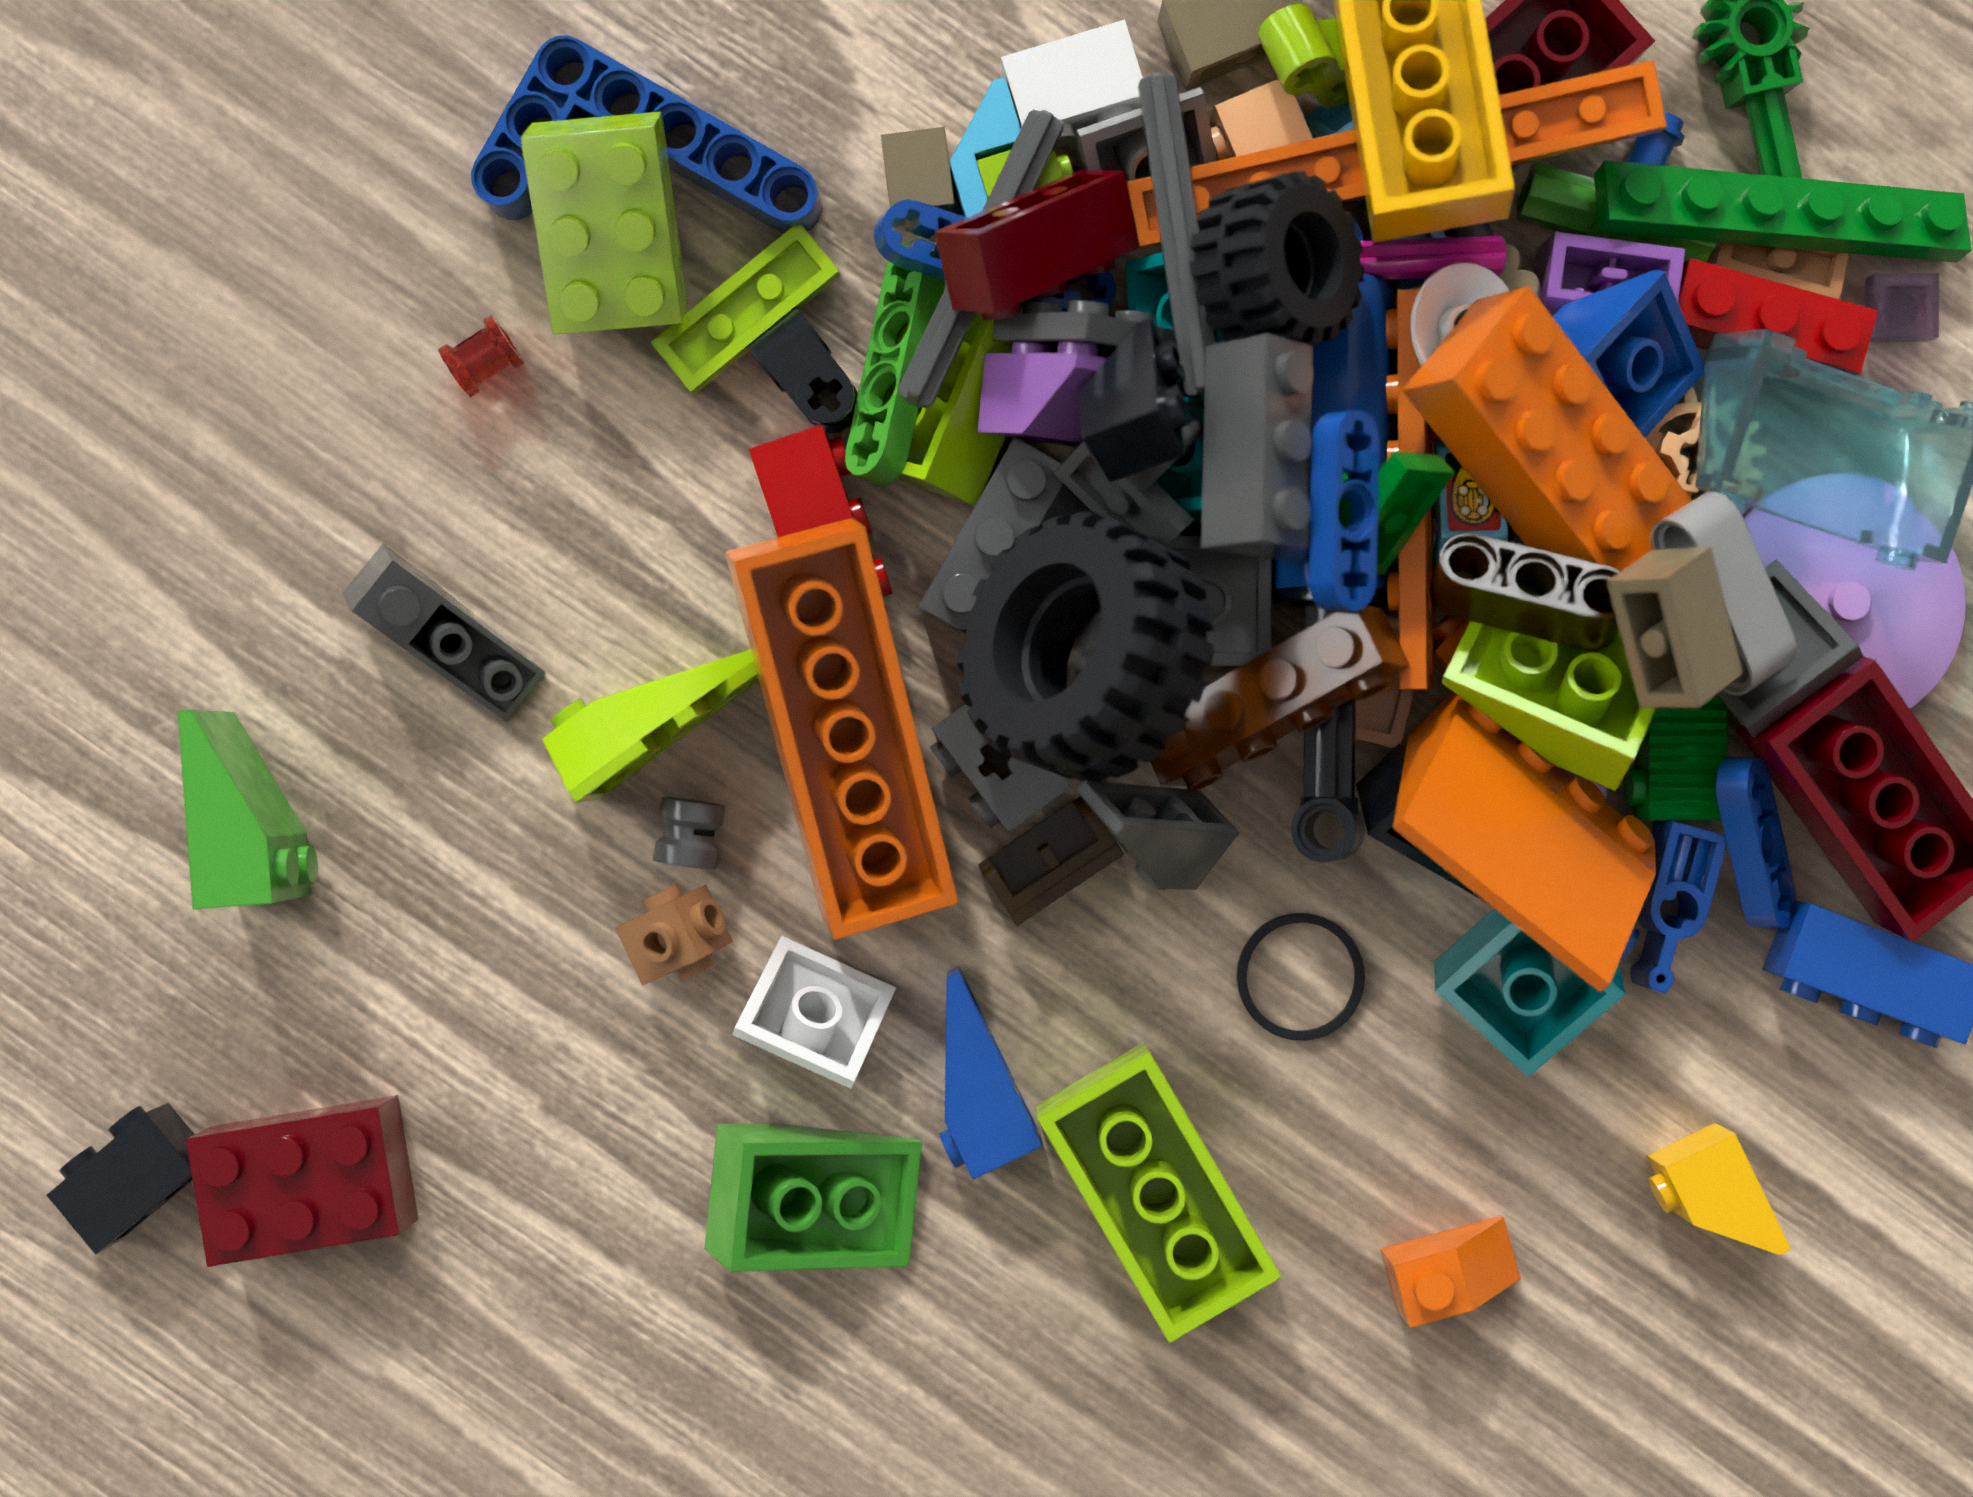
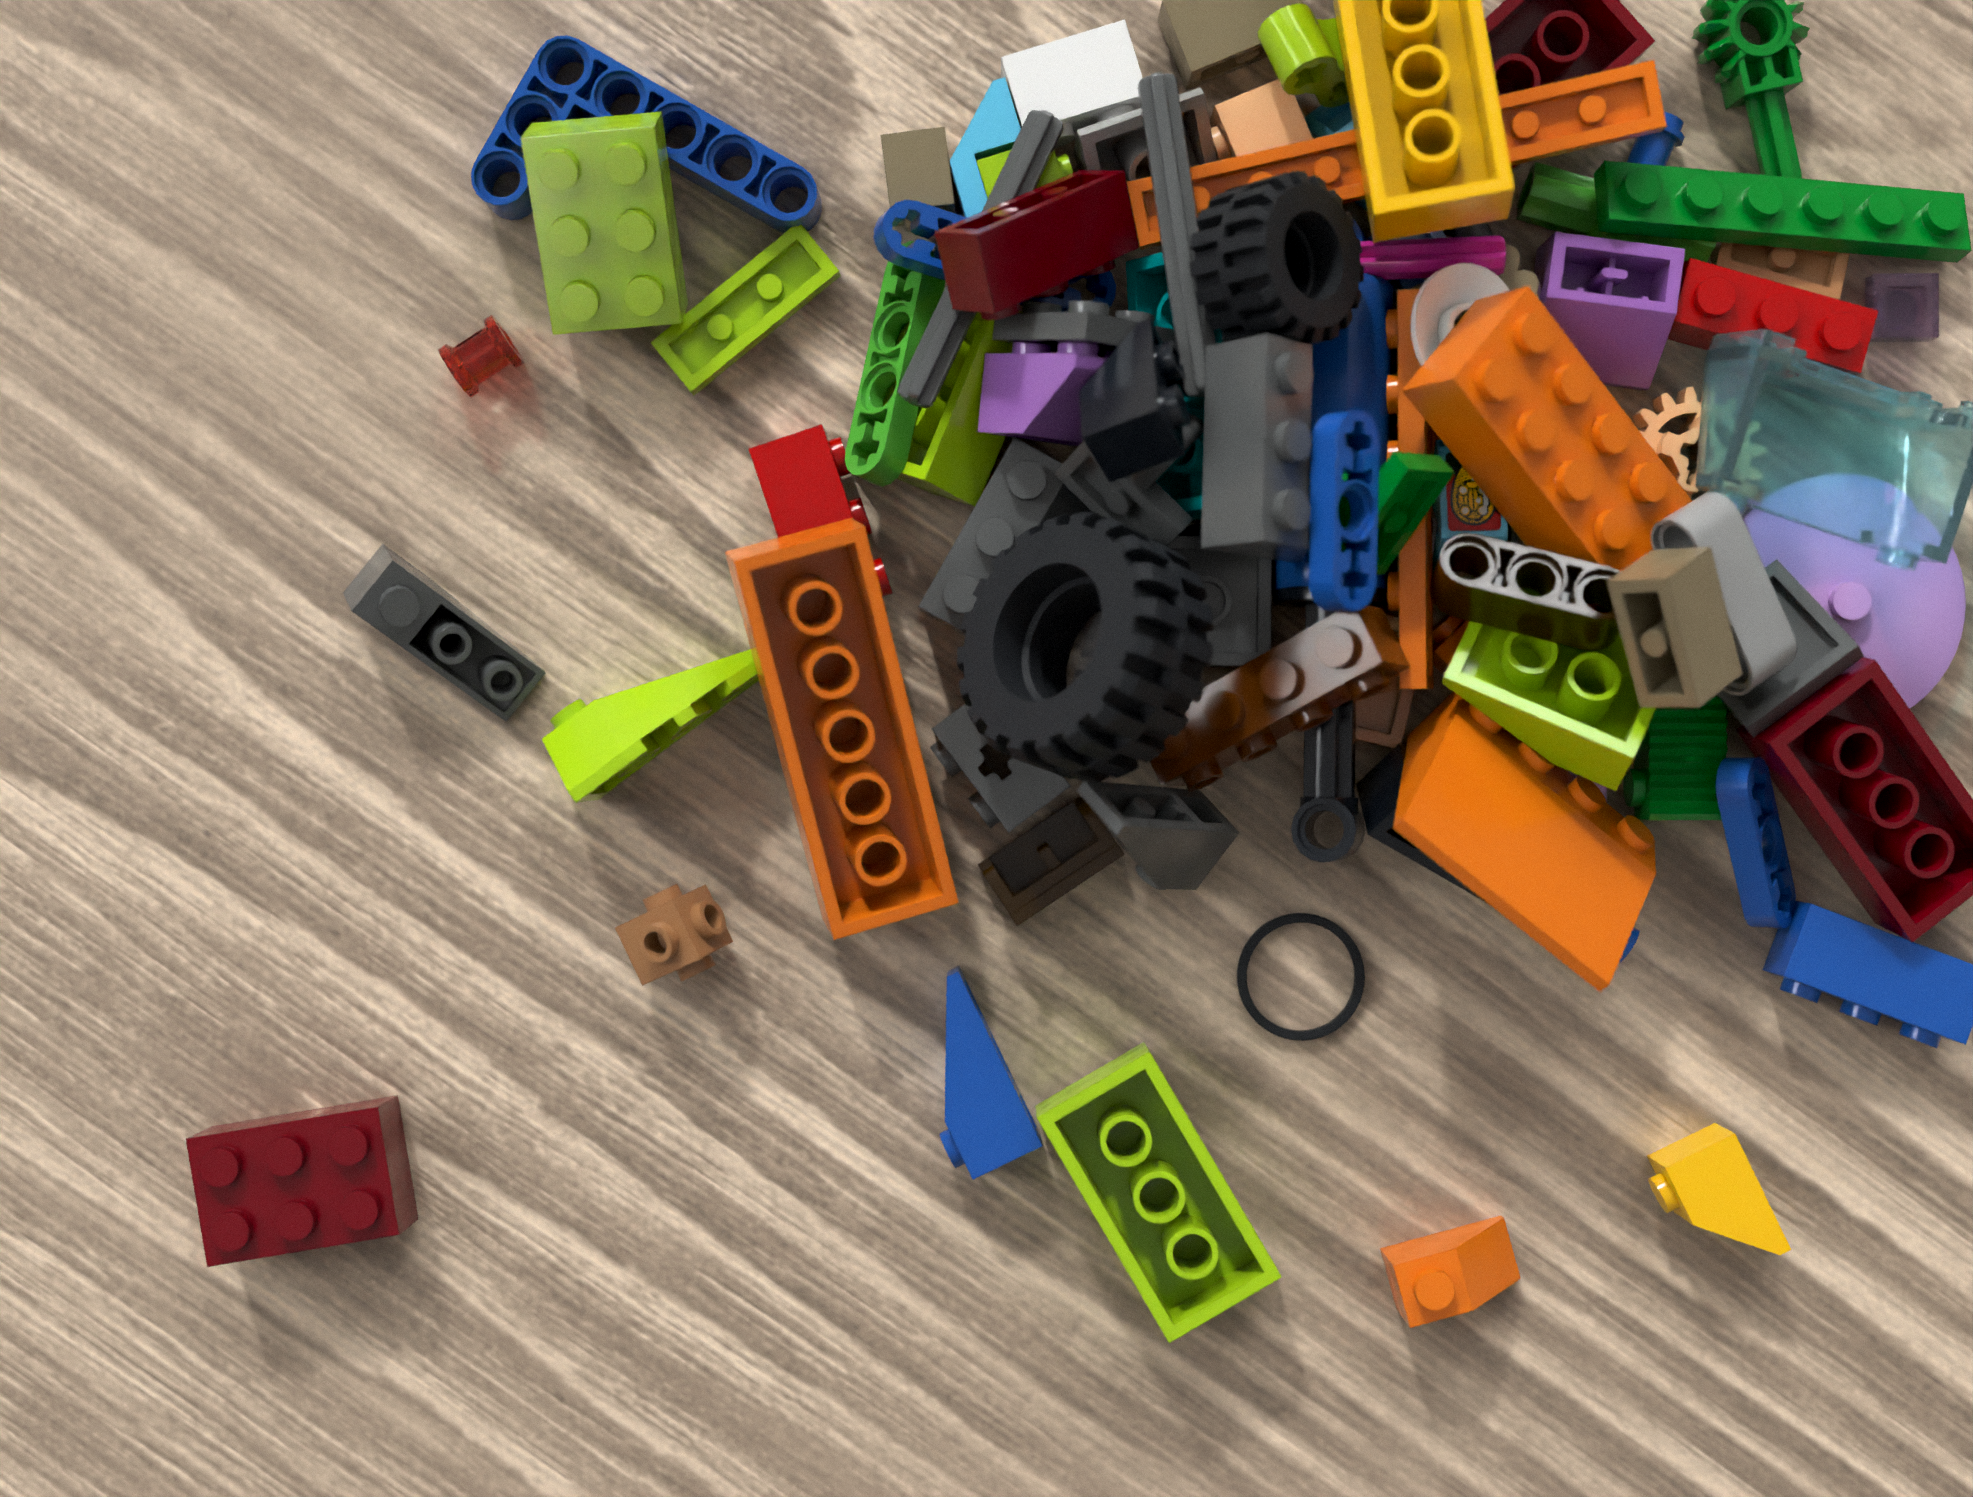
(127, 1179): black brick -> none
(238, 822): bright green slope -> none
(689, 833): dark grey wheel -> none
(802, 368): black piece -> none
(810, 1198): bright green slope -> none
(814, 1012): white slope -> none
(1519, 992): teal brick -> none
(1636, 345): blue slope -> none
(1686, 868): blue piece -> none

